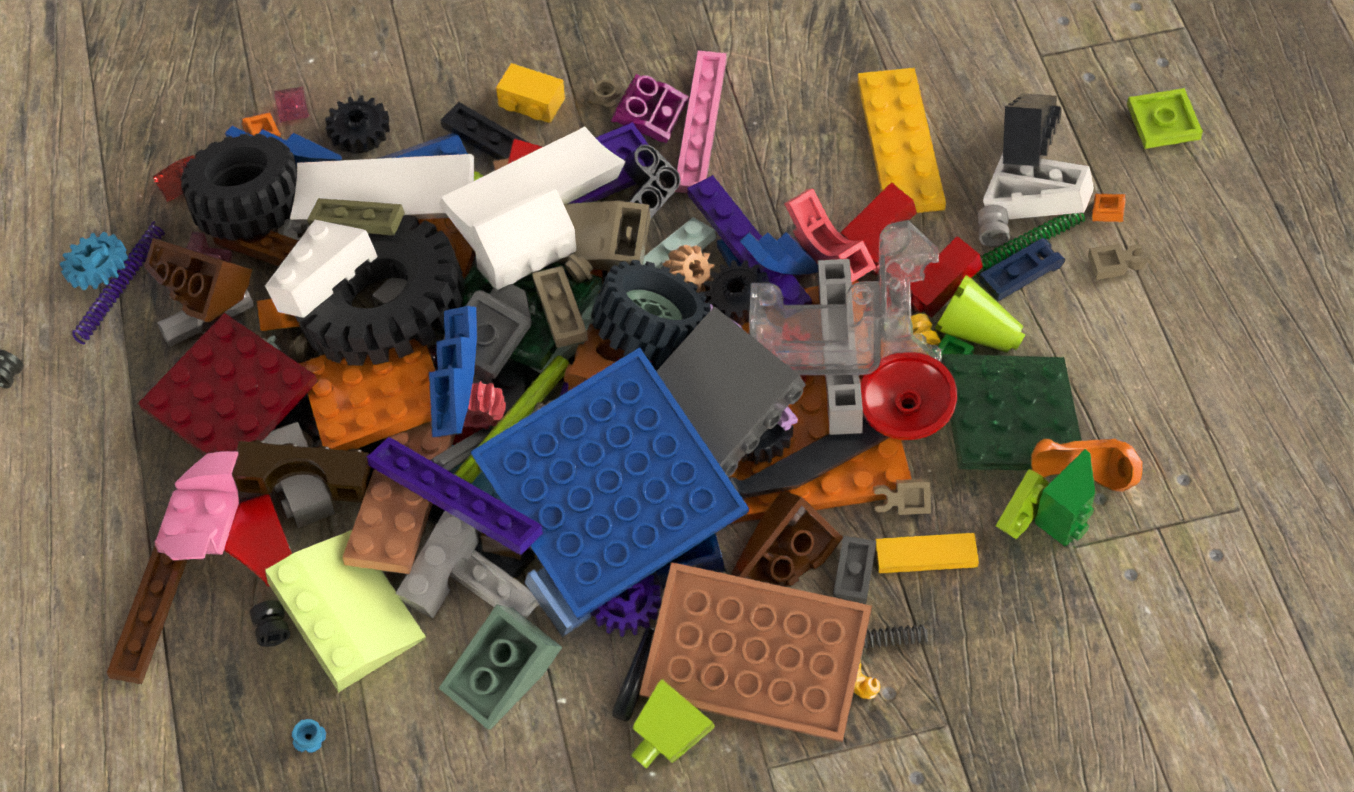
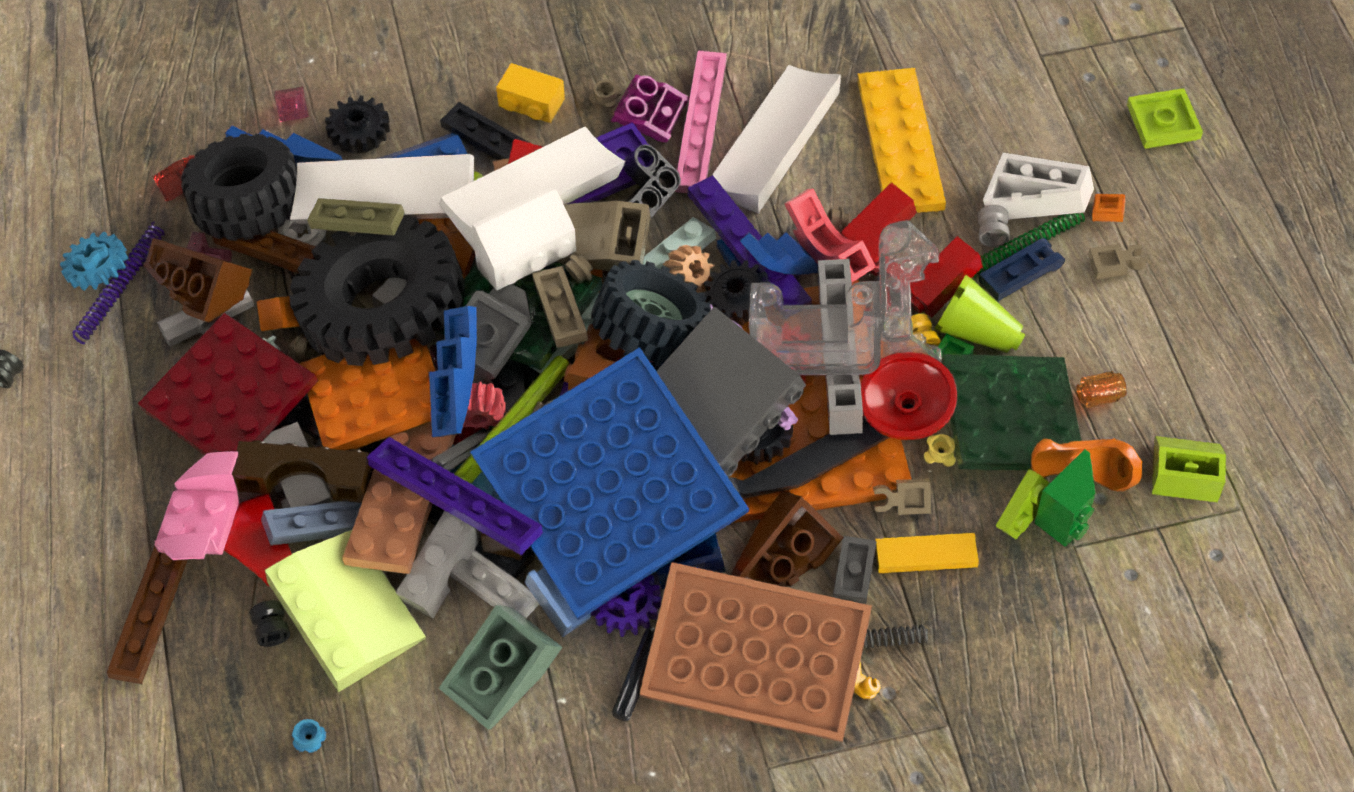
(255, 124): orange tile -> none
(309, 522): none -> sand blue plate
(318, 264): white wedge -> none
(668, 726): lime torso -> none
(776, 135): none -> white arch
(838, 218): none -> dark tan plate
(940, 442): none -> light yellow plate
(1029, 128): black wedge -> none
(1101, 389): none -> clear orange brick
(1188, 469): none -> lime slope

